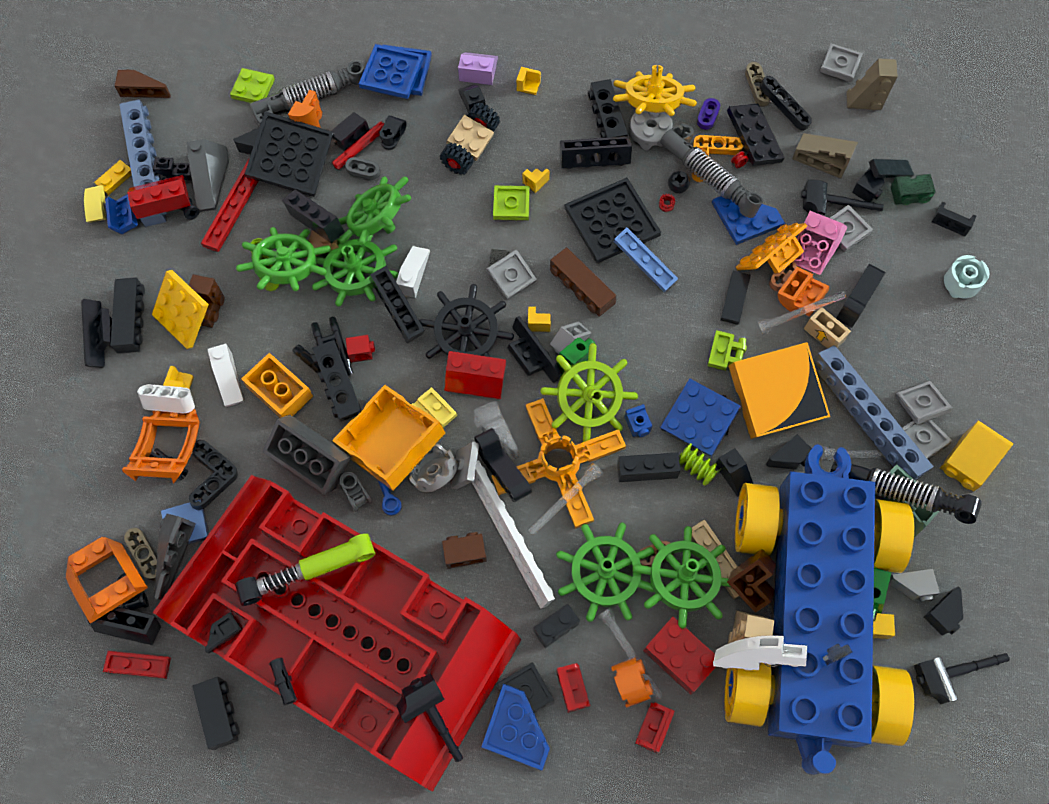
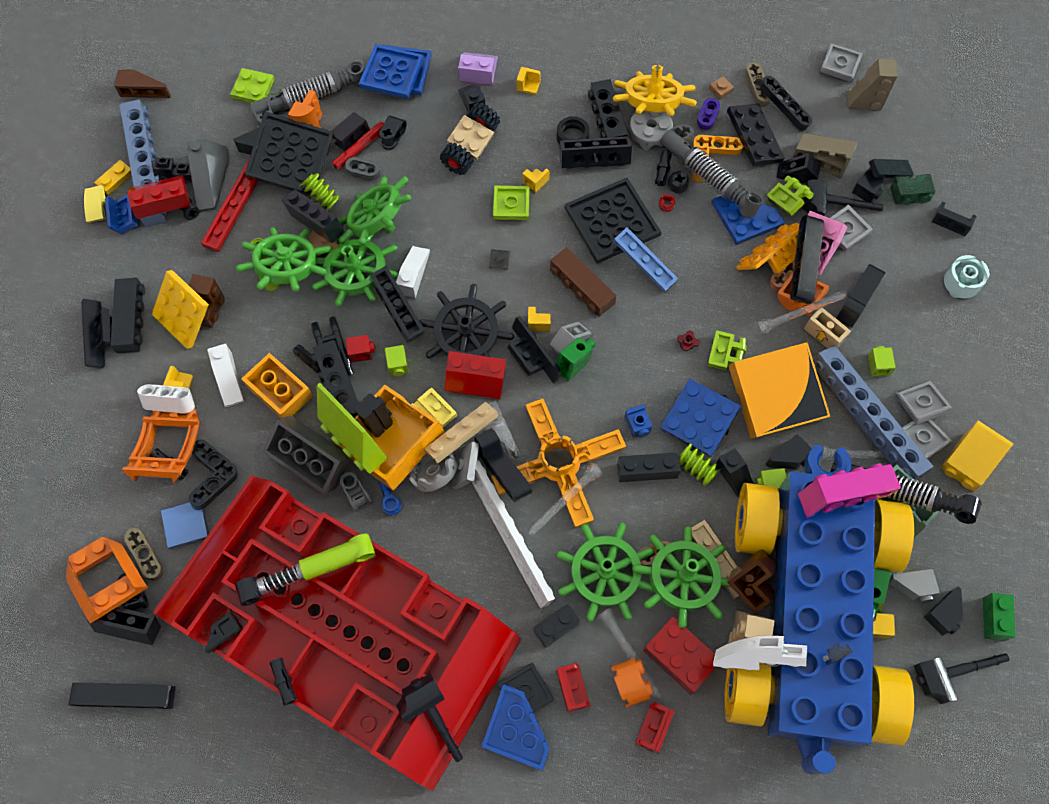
(122, 695): none -> black beam
(136, 664): red tile -> none
(172, 543): dark grey wedge -> none
(216, 713): black brick -> none
(320, 191): none -> lime piece
(348, 432): none -> lime slope
(374, 414): none -> black brick
(396, 360): none -> lime brick
(461, 432): none -> tan plate
(464, 550): reddish brown brick -> none
(511, 274): light grey plate -> none
(572, 122): none -> black tyre
(589, 393): lime piece -> none
(663, 168): none -> black pin
(688, 345): none -> dark red plate
(721, 87): none -> medium nougat plate
(735, 297): black tile -> none
(739, 160): red bush -> none
(771, 478): none -> lime brick
(786, 199): none -> lime plate
(801, 167): none -> black slope
(807, 259): none -> black beam
(848, 488): none -> dark pink wedge
(881, 361): none -> lime brick
(999, 616): none -> green brick

